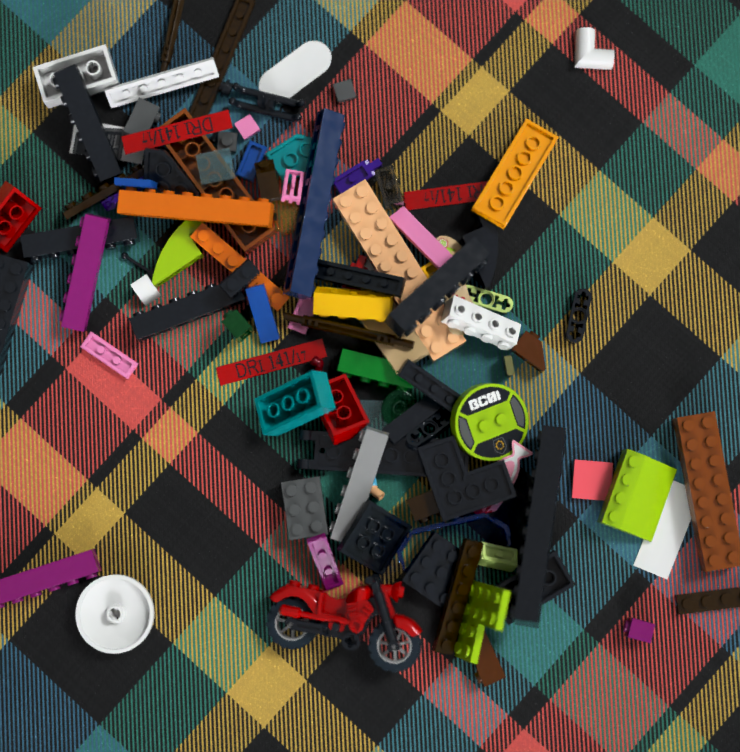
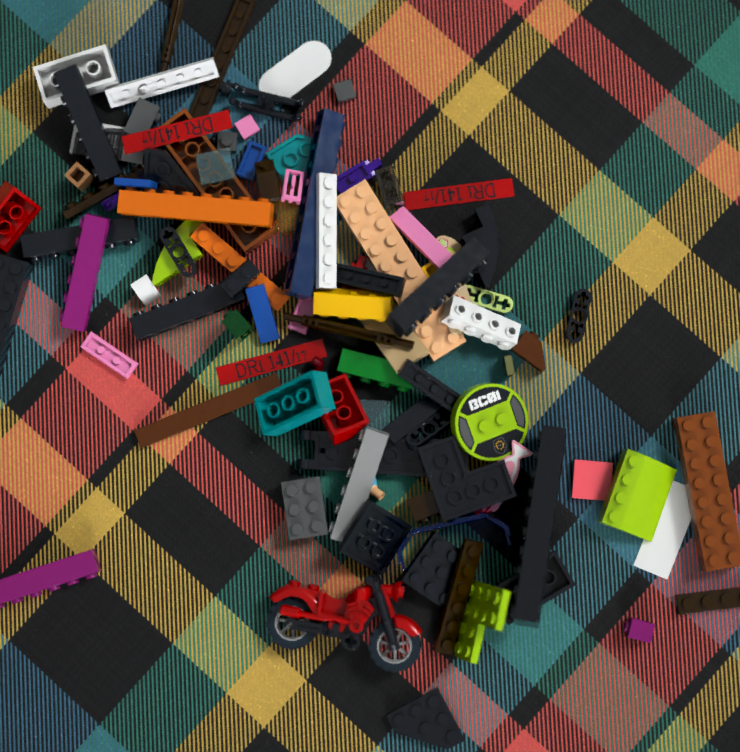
(79, 176): none -> medium nougat brick
(115, 613): white dish -> none
(124, 255): black hinge -> none
(176, 237): none -> black beam
(205, 411): none -> reddish brown tile
(325, 561): magenta tile -> none
(326, 231): none -> white plate
(404, 399): clear green dish -> none
(427, 720): none -> black plate
(488, 665): reddish brown slope -> none
(498, 557): yellowish green slope -> none
(514, 174): light orange tile -> none
(587, 56): white brick -> none

